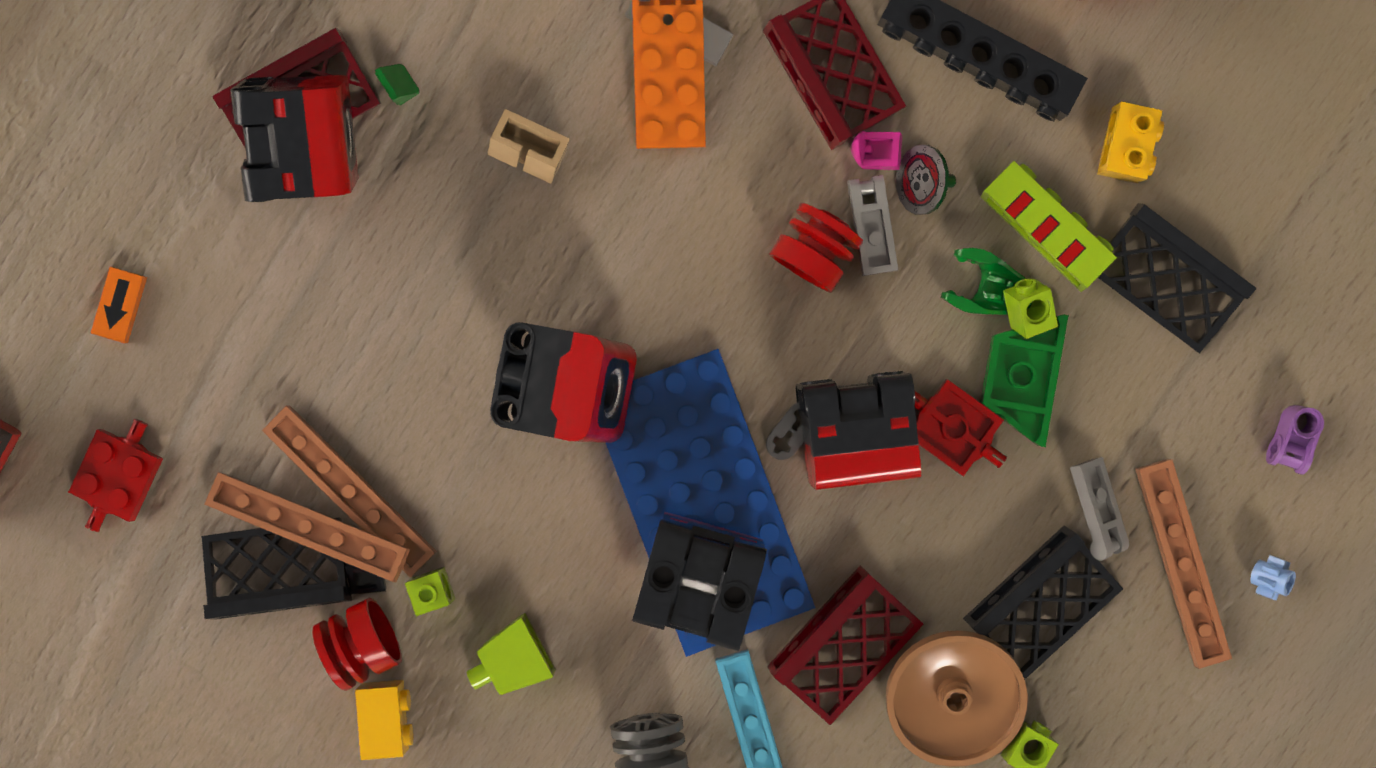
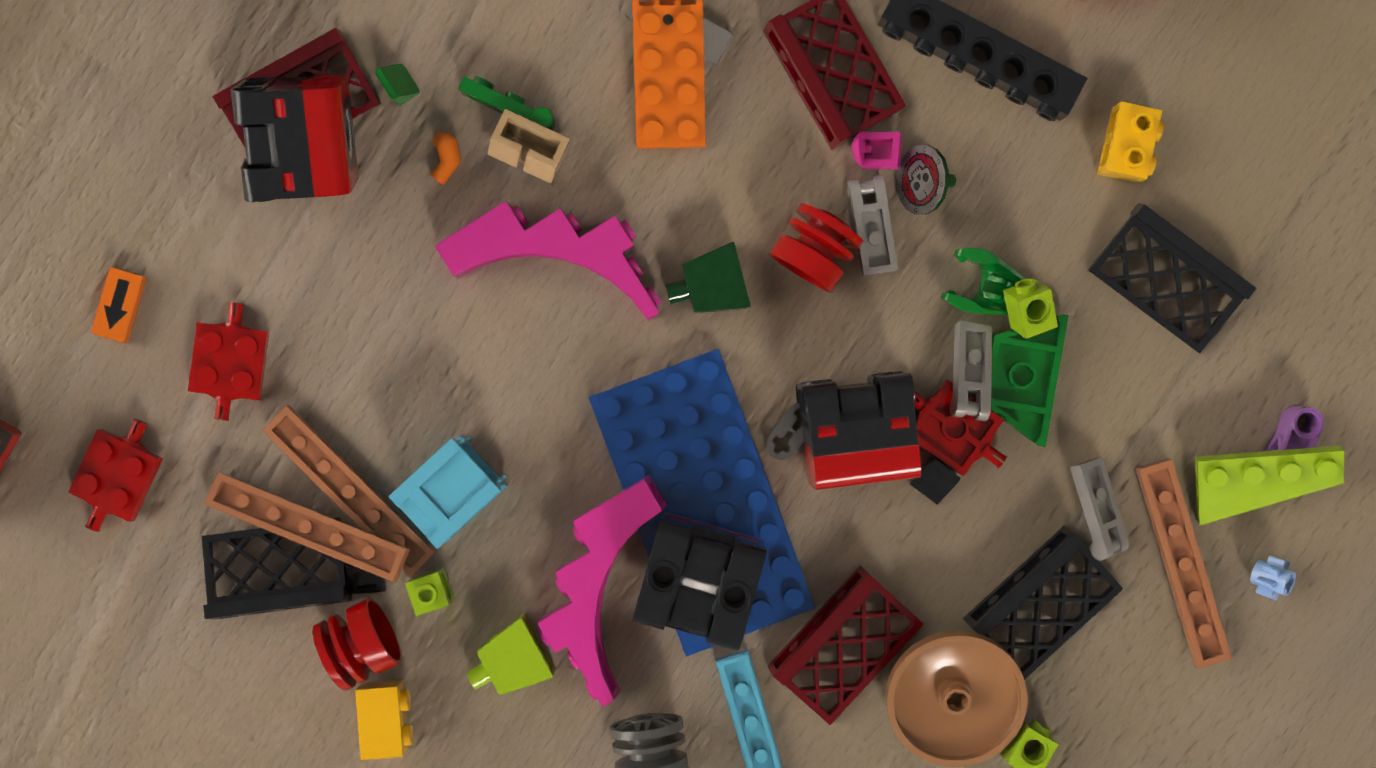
(228, 361): none -> red plate
(448, 154): none -> orange arm
(448, 490): none -> medium azure container
(483, 93): none -> green plate
(502, 236): none -> dark pink arch
(563, 384): piece -> none
(584, 579): none -> dark pink arch
(712, 282): none -> dark green torso
(935, 480): none -> black slope
(972, 370): none -> light grey plate
(1048, 226): lime brick -> none
(1258, 479): none -> lime wing

